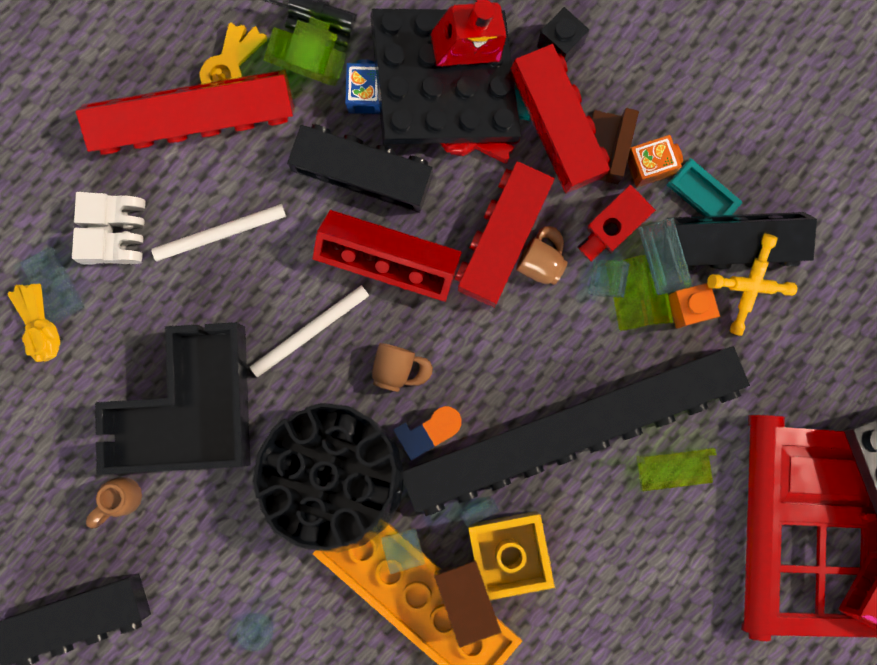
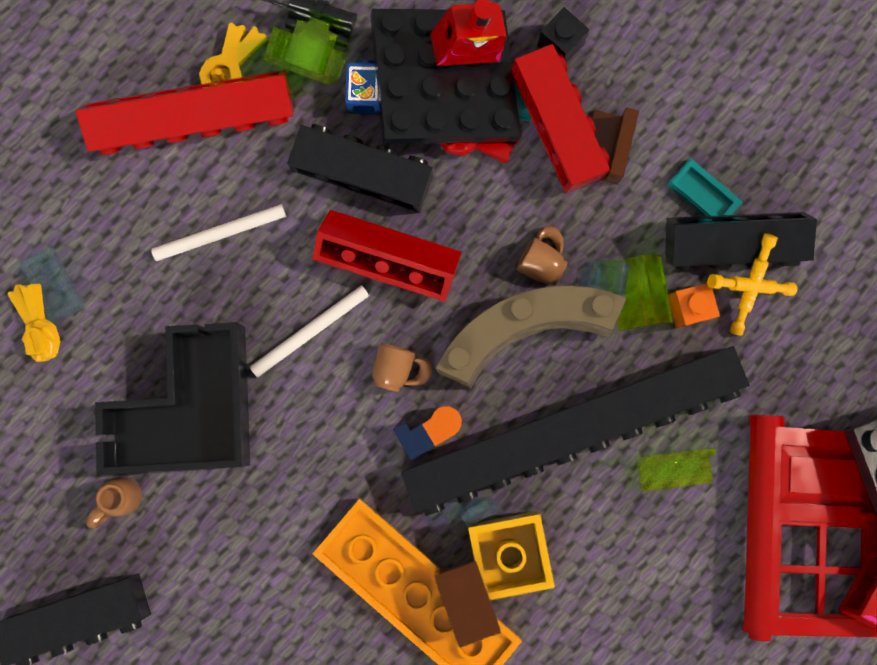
(95, 239): white legs -> none
(255, 631): clear light blue tile -> none
(319, 512): black brick -> none
(402, 550): clear light blue tile -> none
(505, 234): red brick -> none
(524, 316): none -> dark tan brick
(626, 212): red torso -> none
(654, 160): orange brick -> none
(665, 256): clear light blue tile -> none

